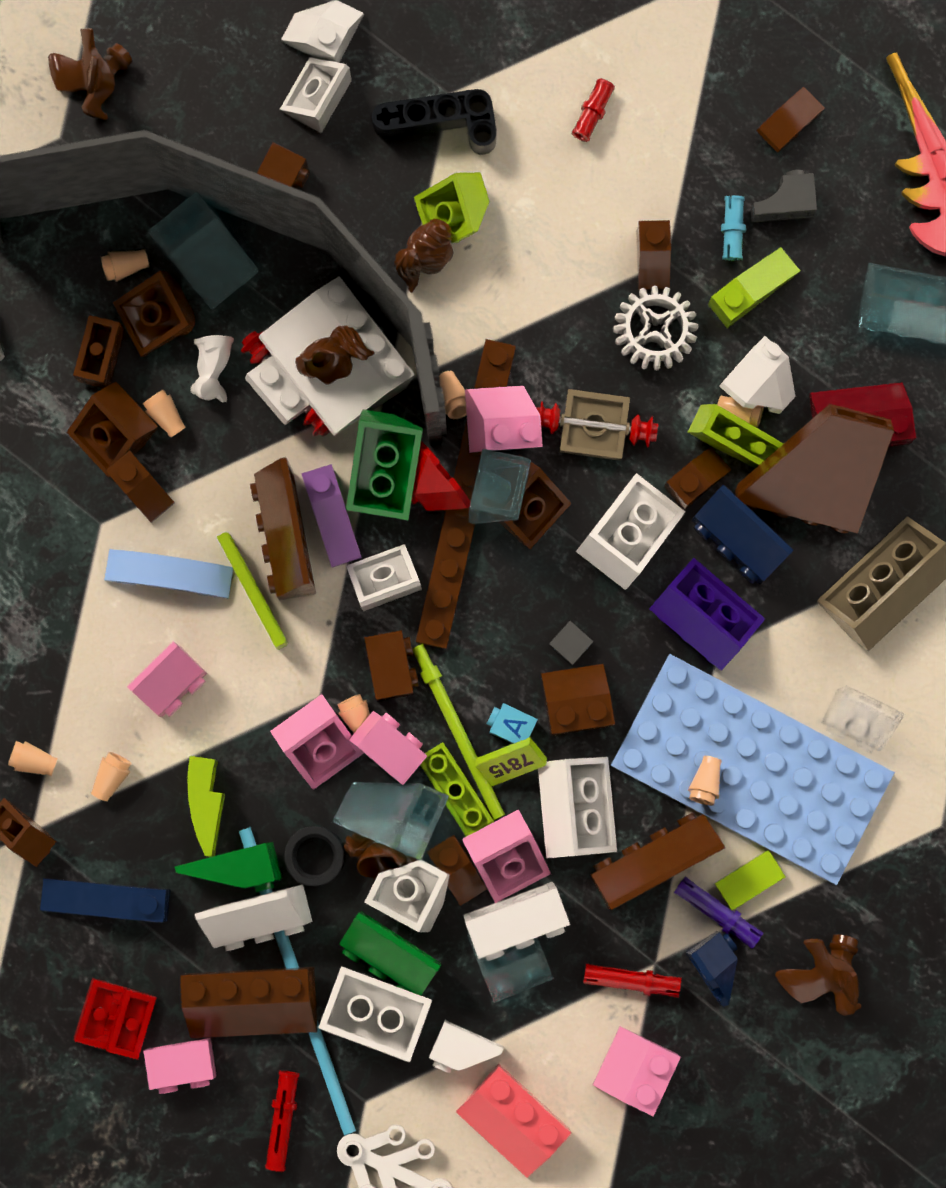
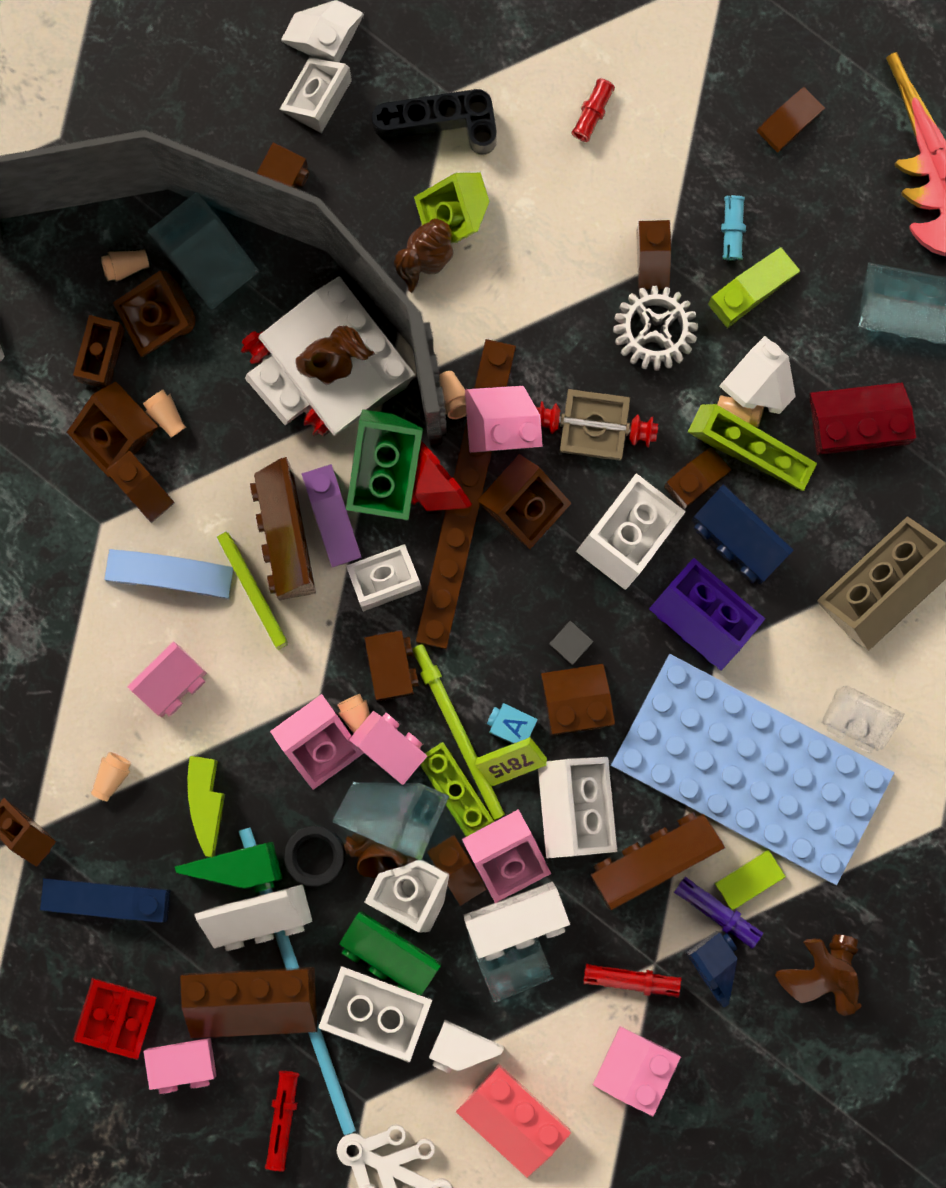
(31, 759): light nougat cone -> none
(90, 72): reddish brown animal -> none
(212, 359): white animal -> none
(498, 487): clear light blue slope -> none
(706, 782): light nougat cone -> none
(792, 201): dark grey arch -> none
(822, 470): reddish brown slope -> none

